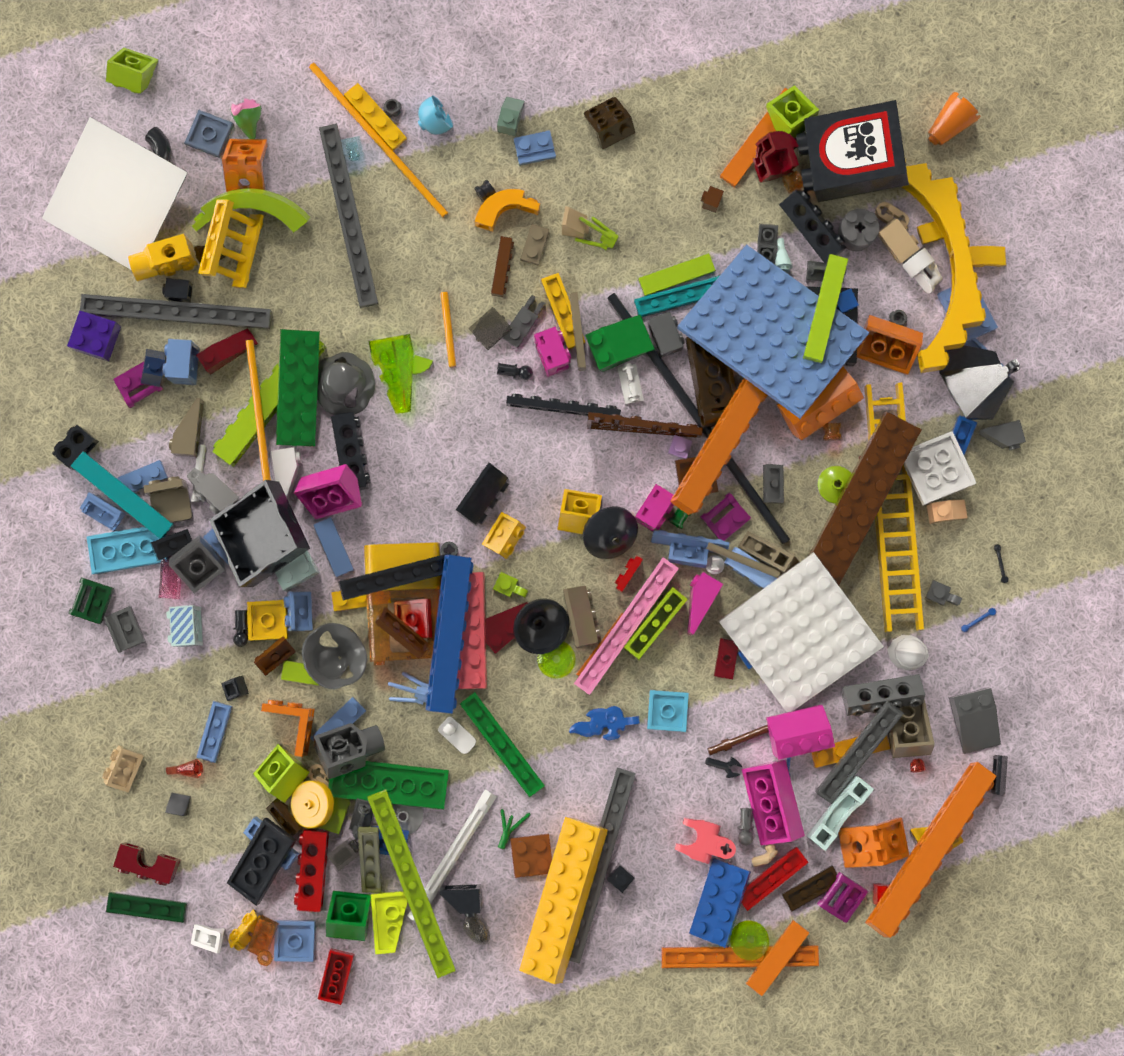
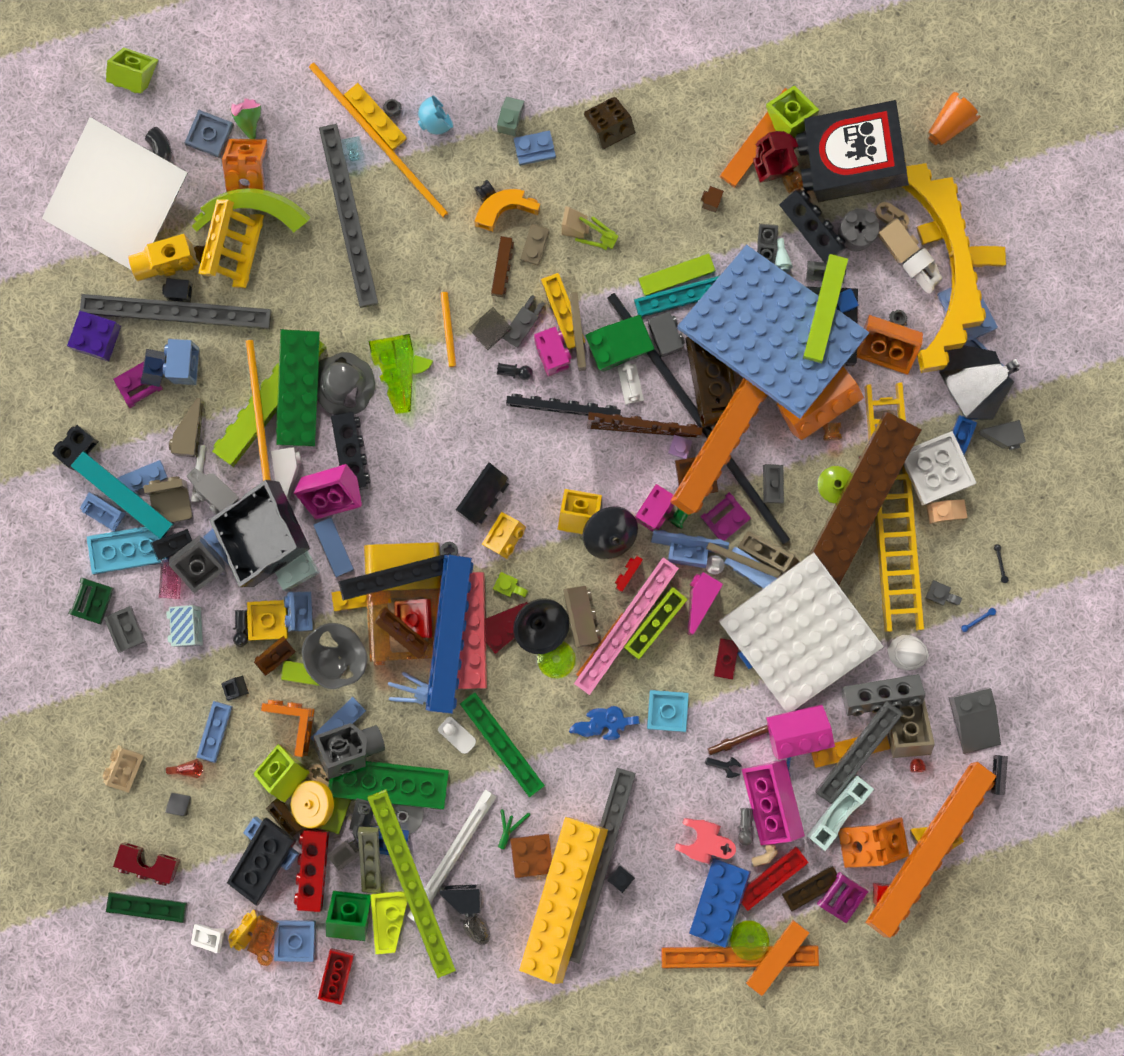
(225, 351): dark red slope -> none

